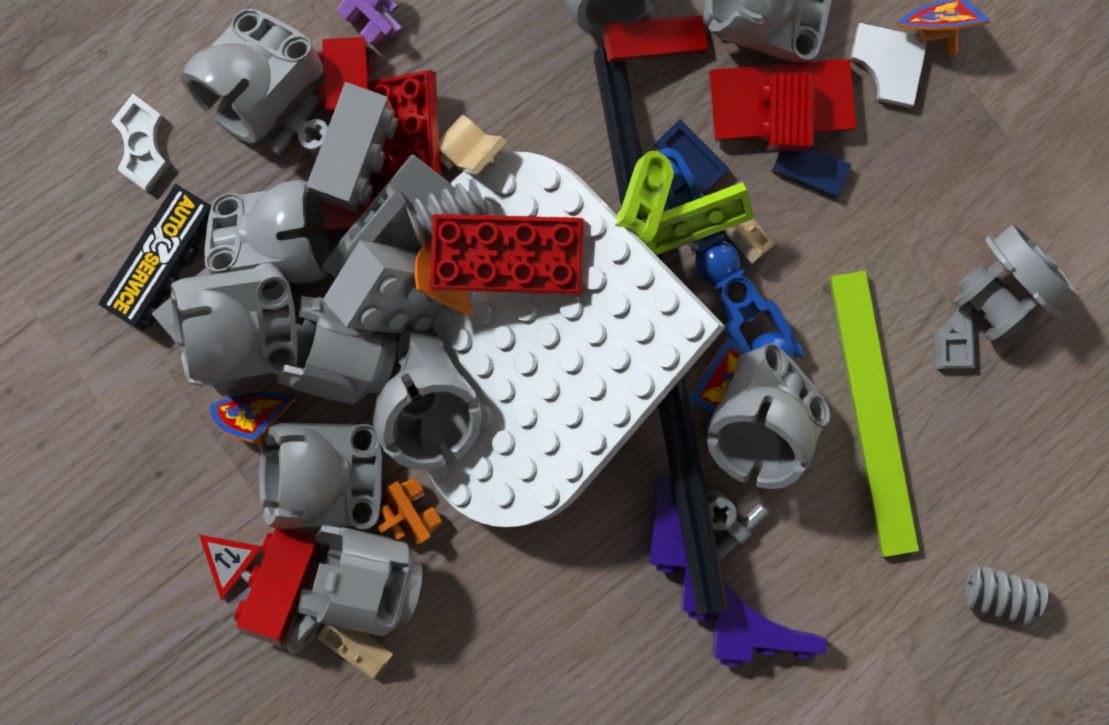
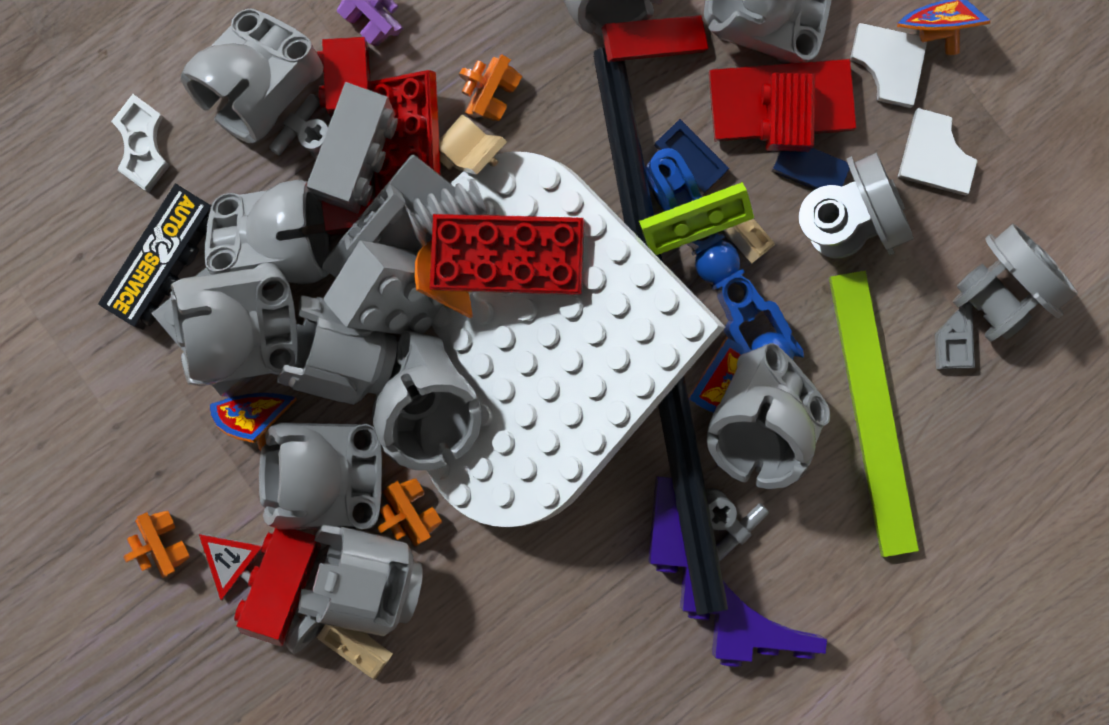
(151, 528): none -> orange hips
(497, 74): none -> orange hips
(646, 195): lime plate -> none
(844, 217): none -> light grey piece
(933, 155): none -> white tile
(1005, 593): light grey piece -> none

